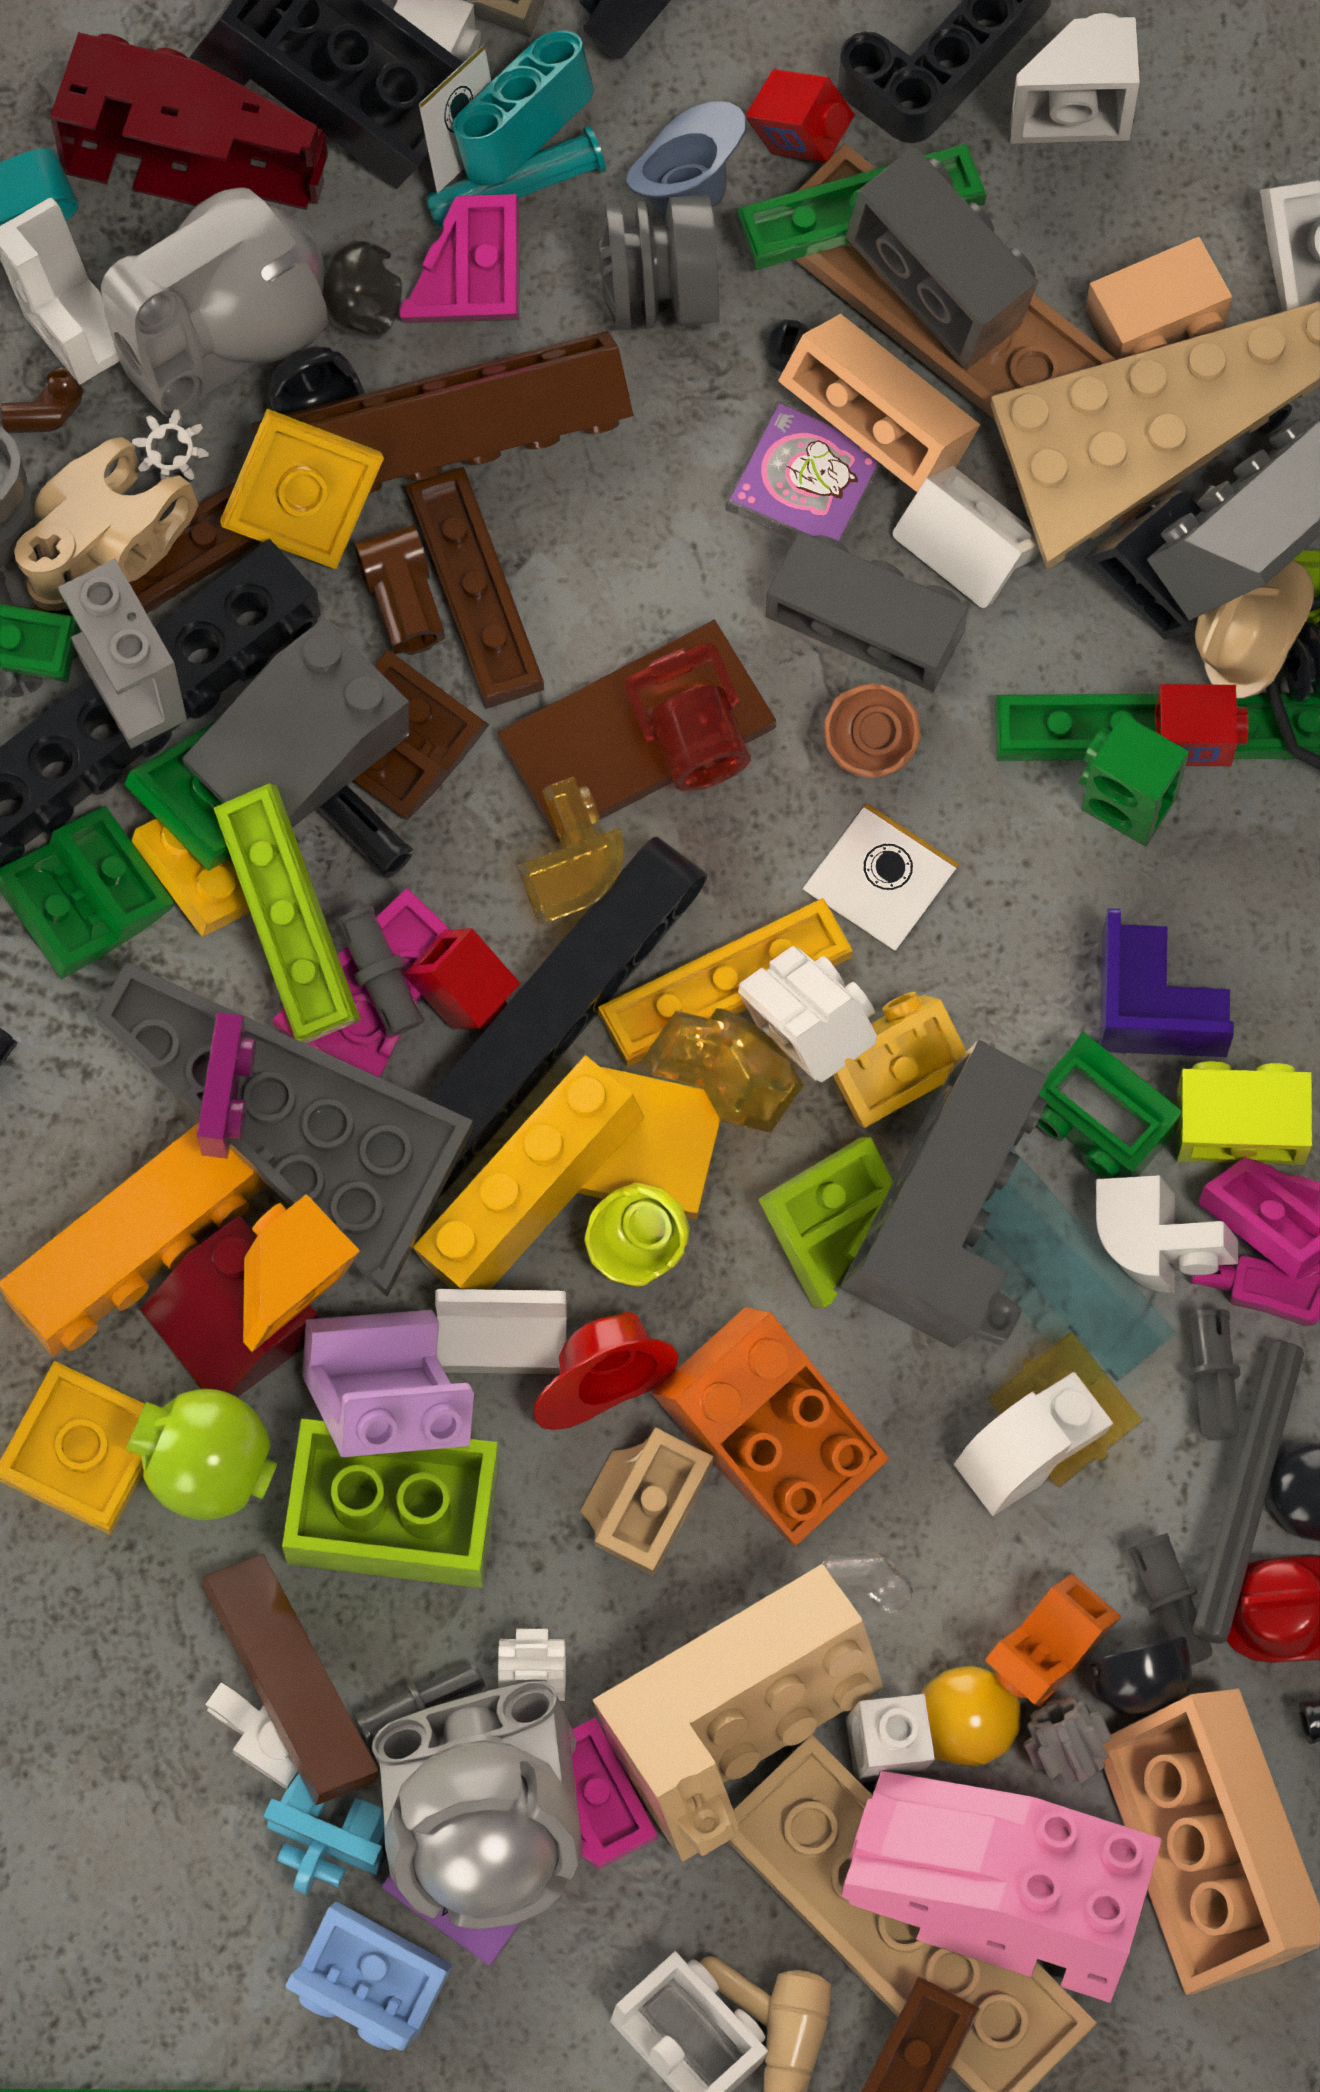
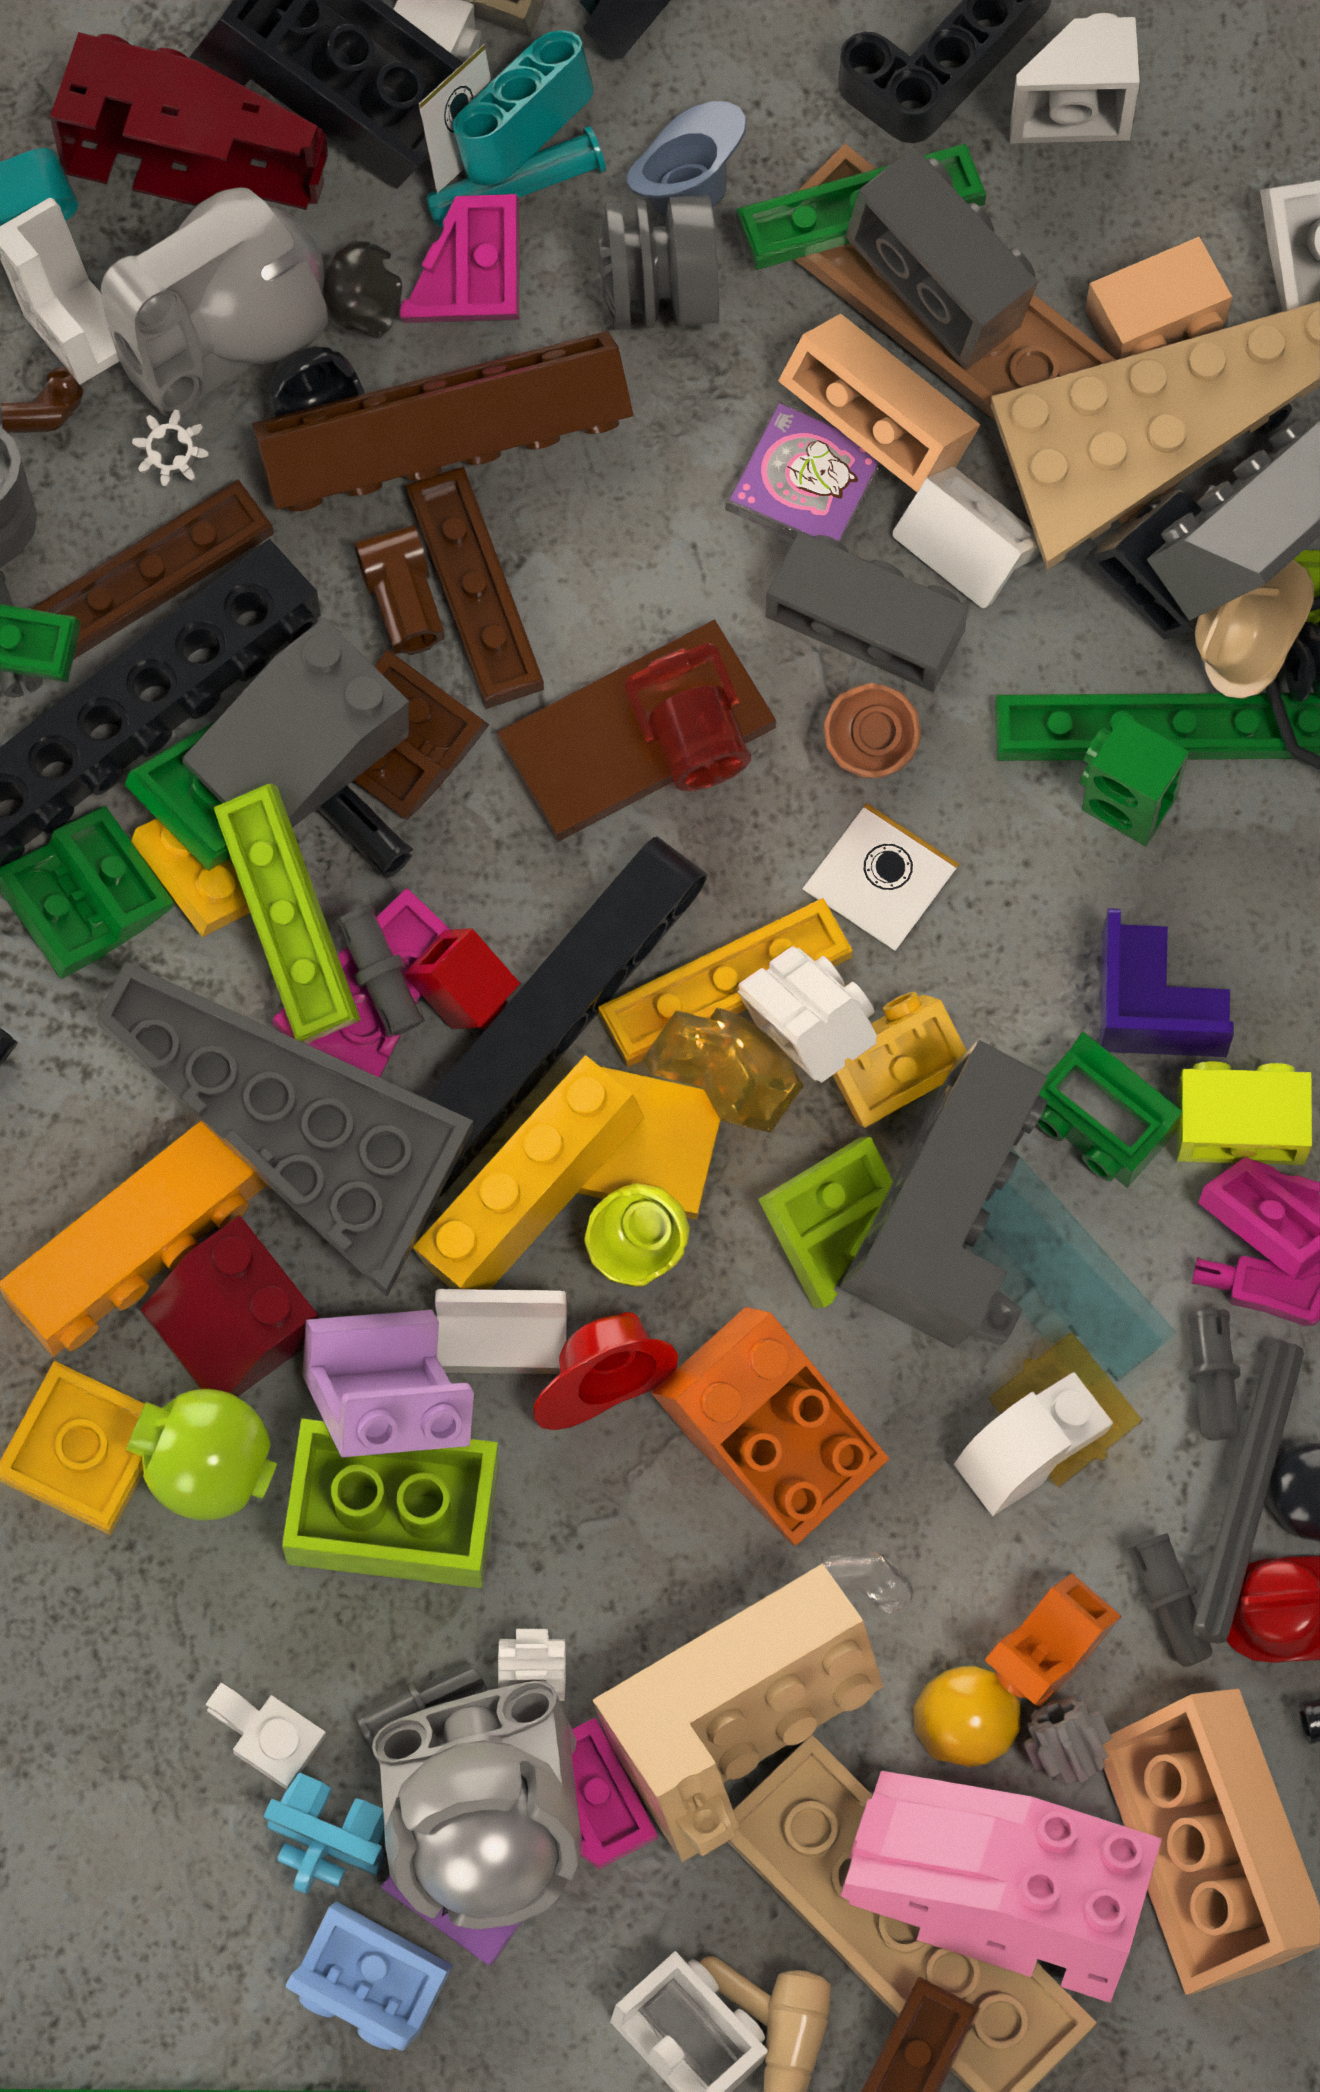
(91, 522): tan piece -> none
(124, 654): light grey panel -> none
(221, 1111): magenta plate -> none
(290, 1266): light orange slope -> none
(290, 1679): reddish brown tile -> none
(301, 489): yellow tile -> none
(585, 865): clear yellow brick -> none
(646, 1498): tan slope -> none
(776, 339): black hinge -> none
(800, 115): red brick -> none
(889, 1737): white brick -> none
(1141, 1234): white brick -> none
(1143, 1677): black hair -> none
(1202, 721): red brick -> none

